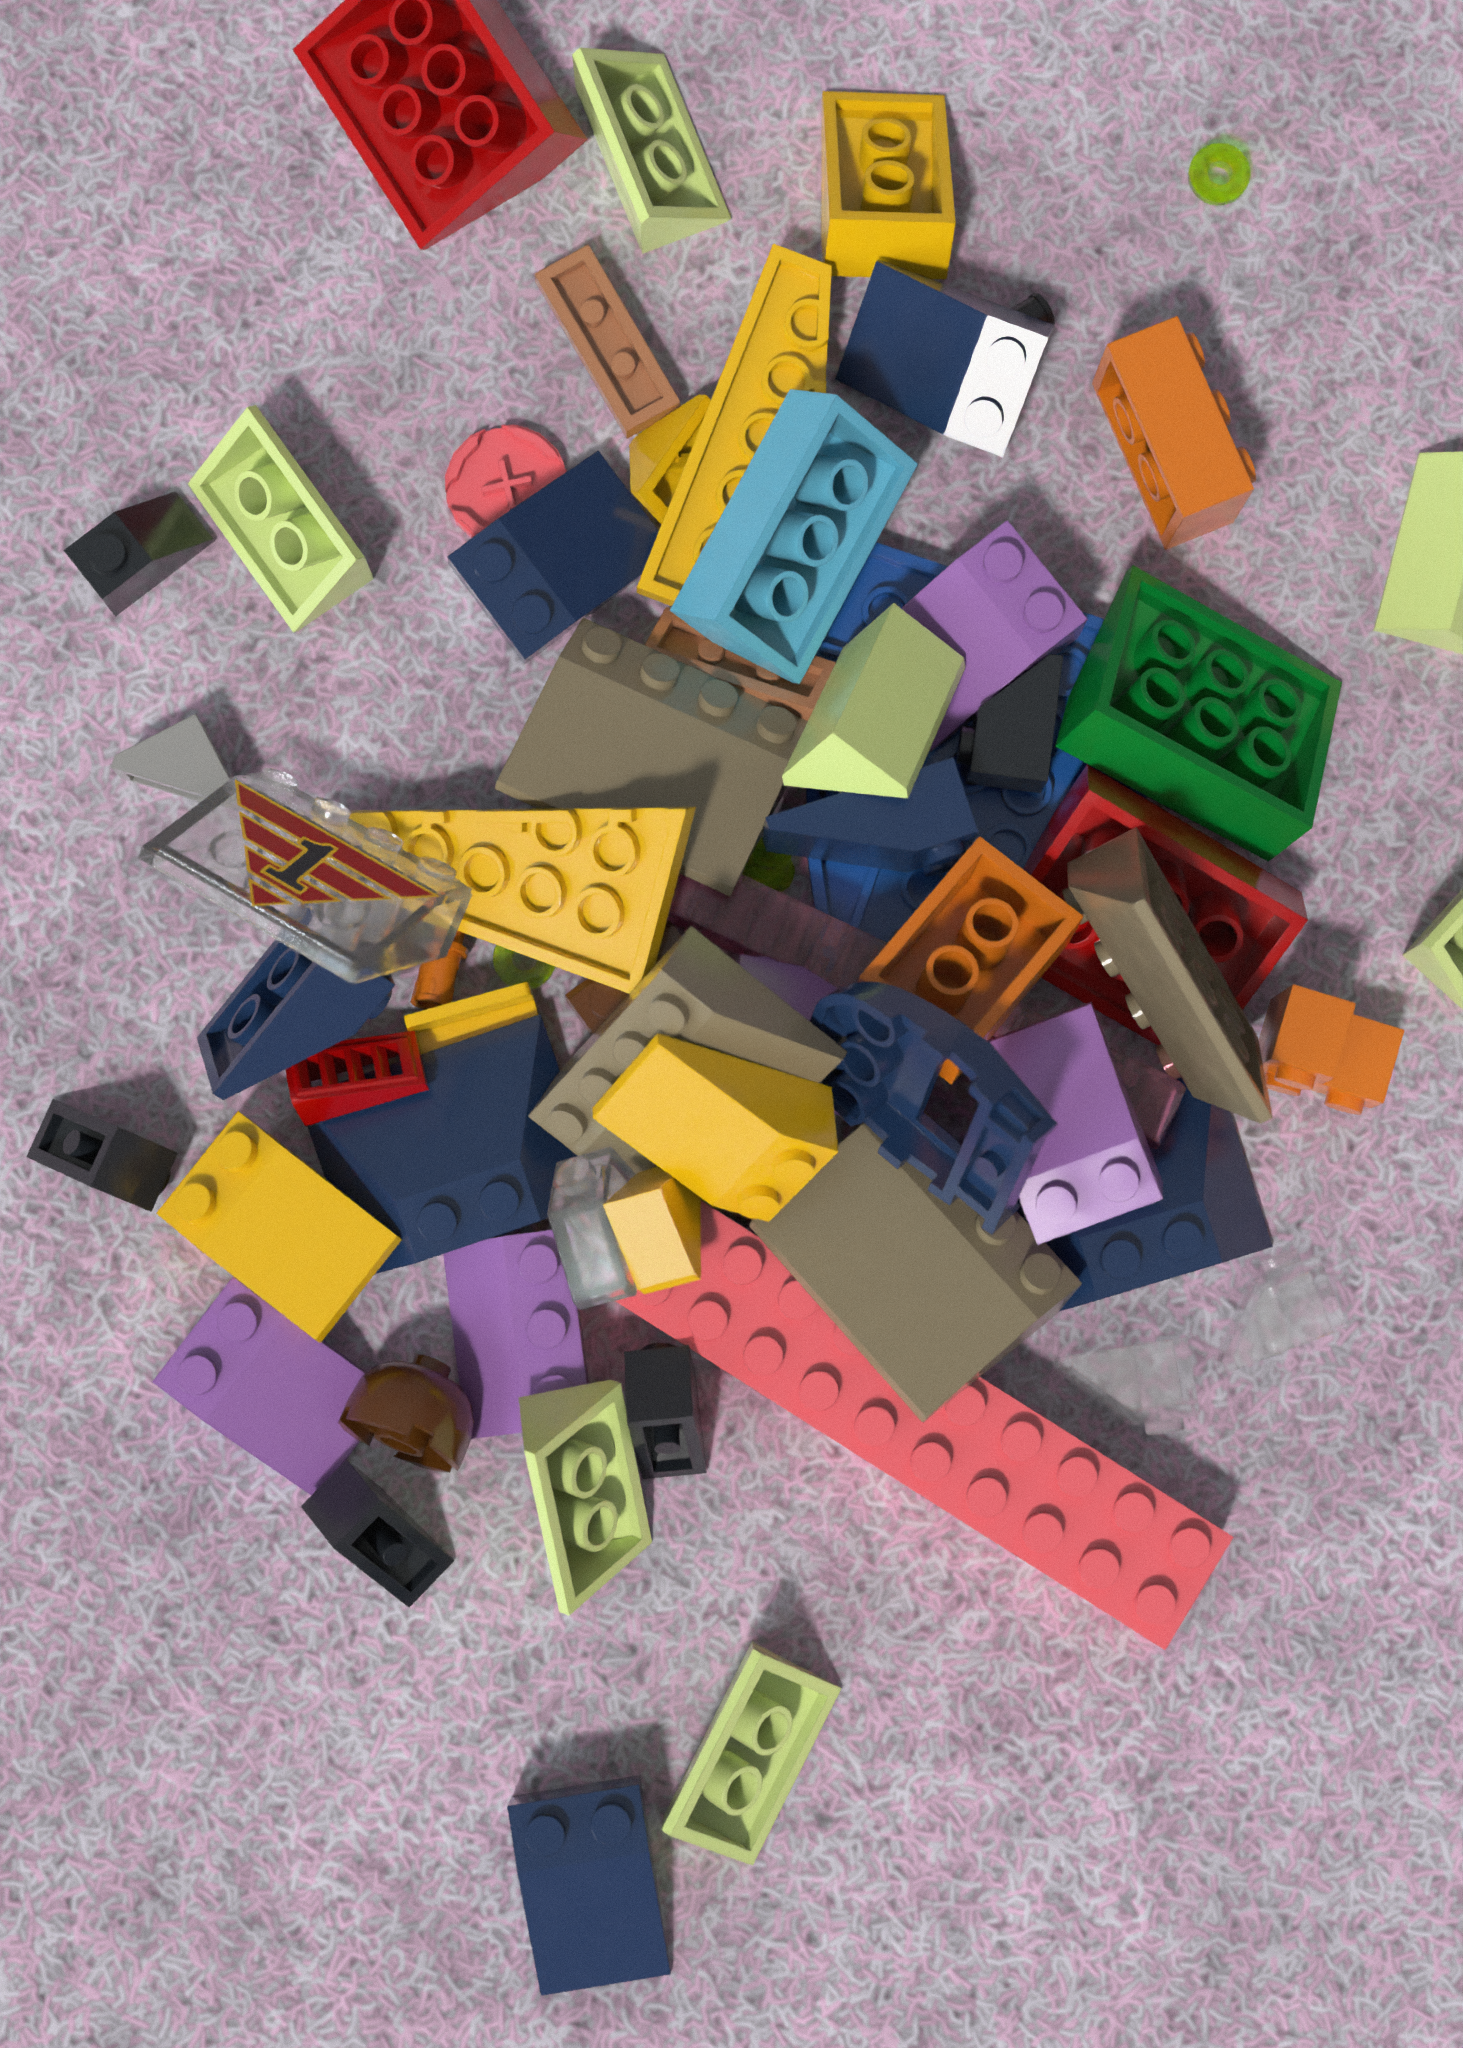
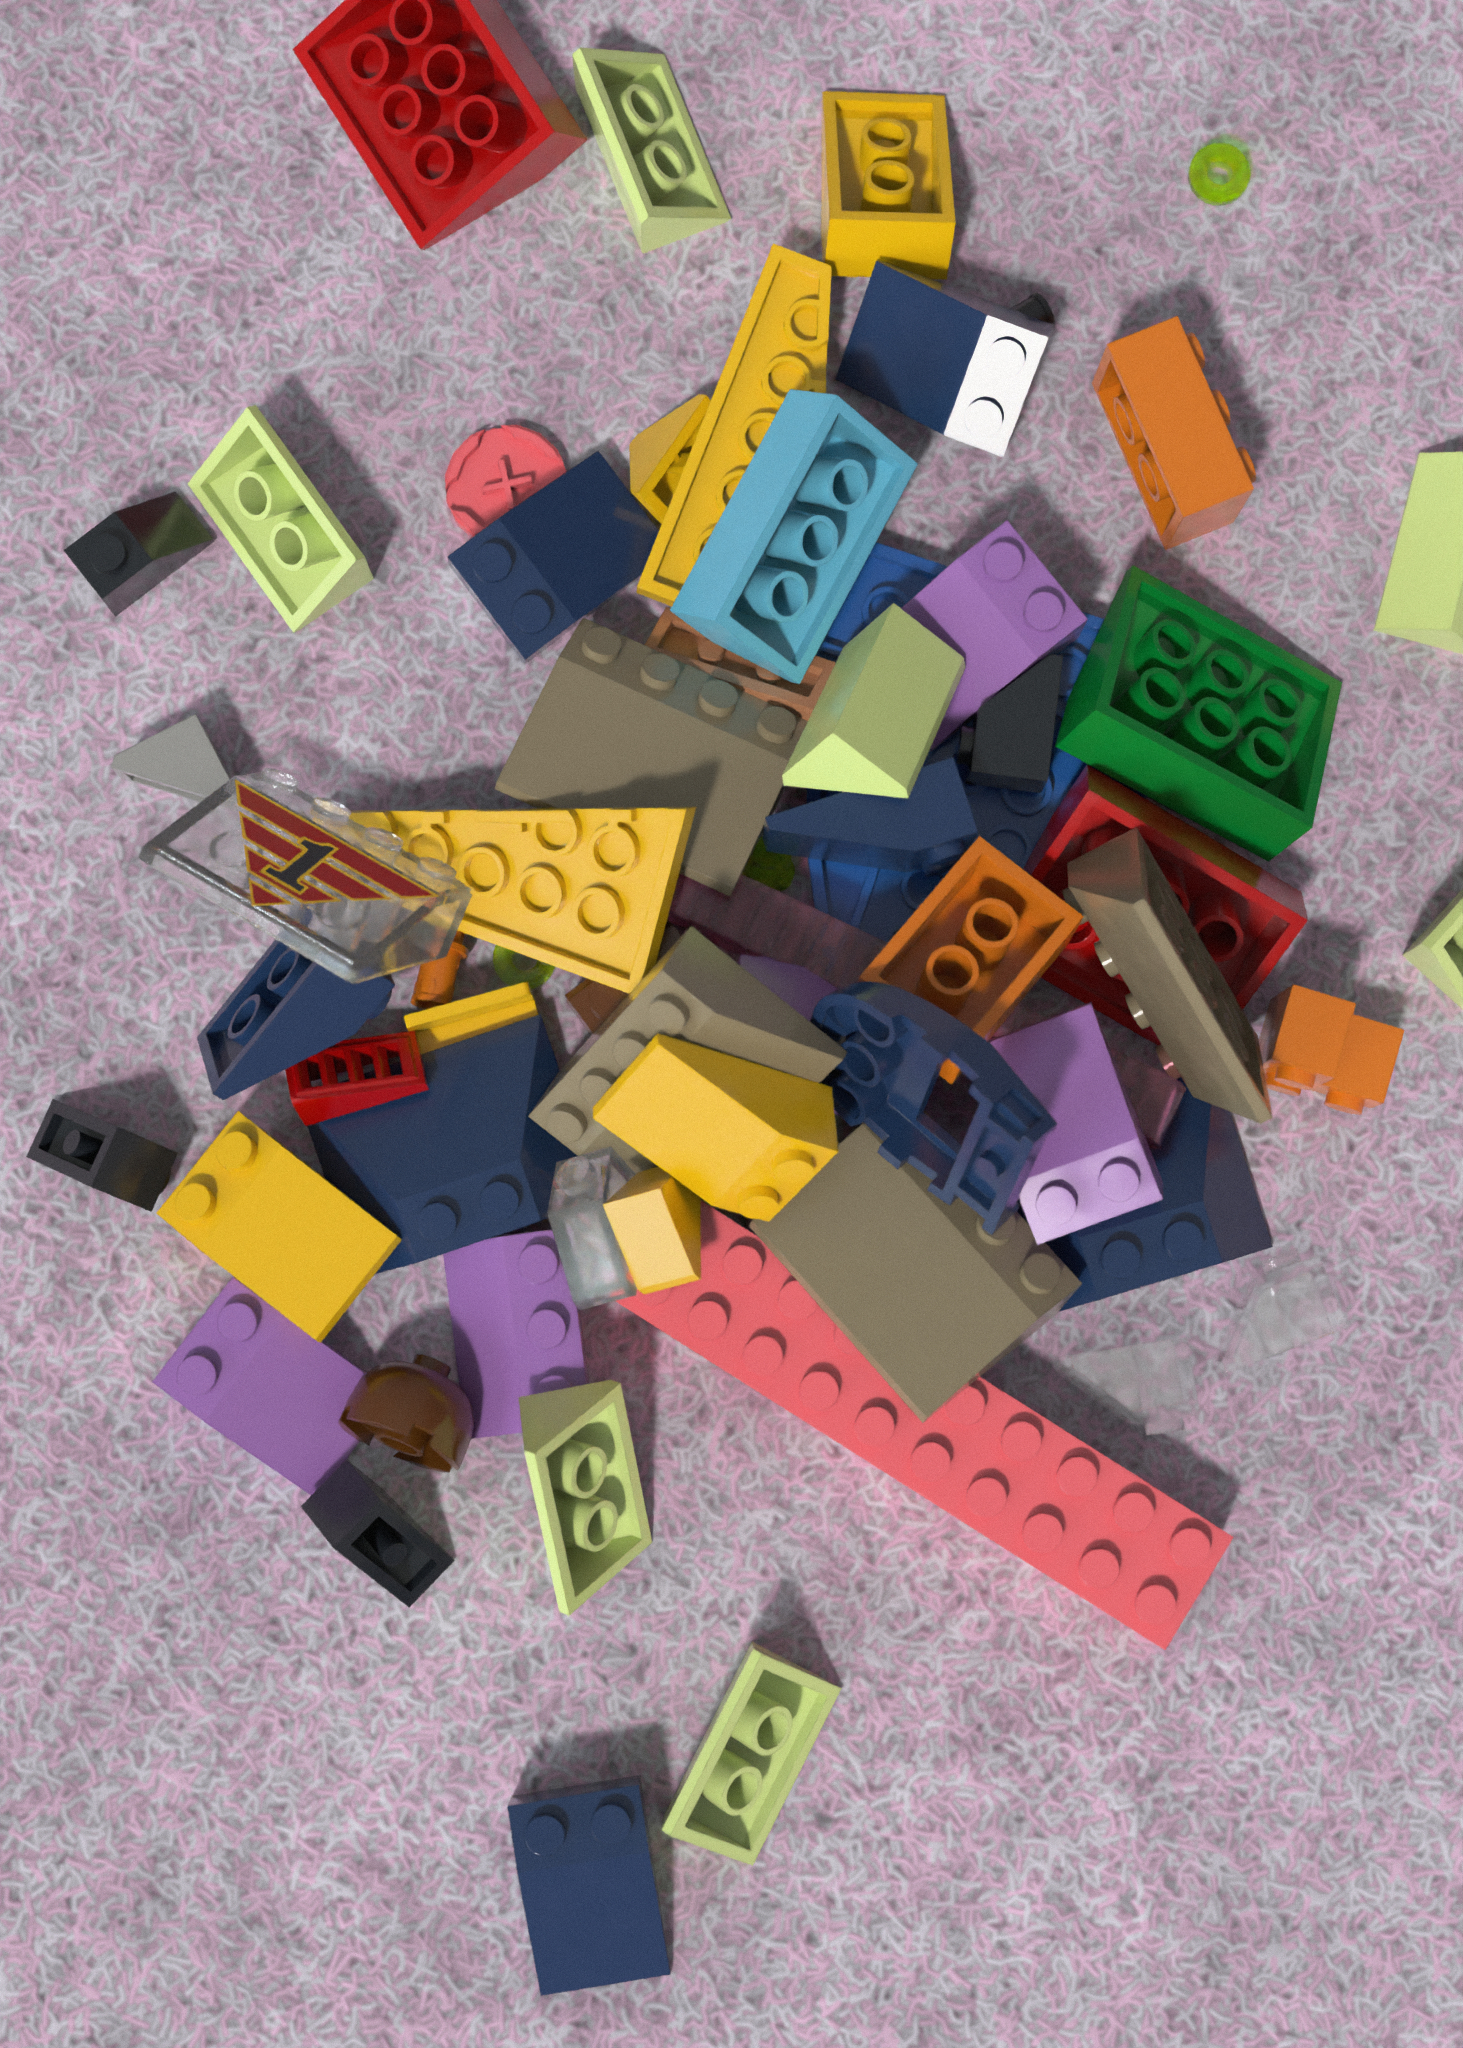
(607, 341): nougat plate -> none
(664, 1411): black slope -> none

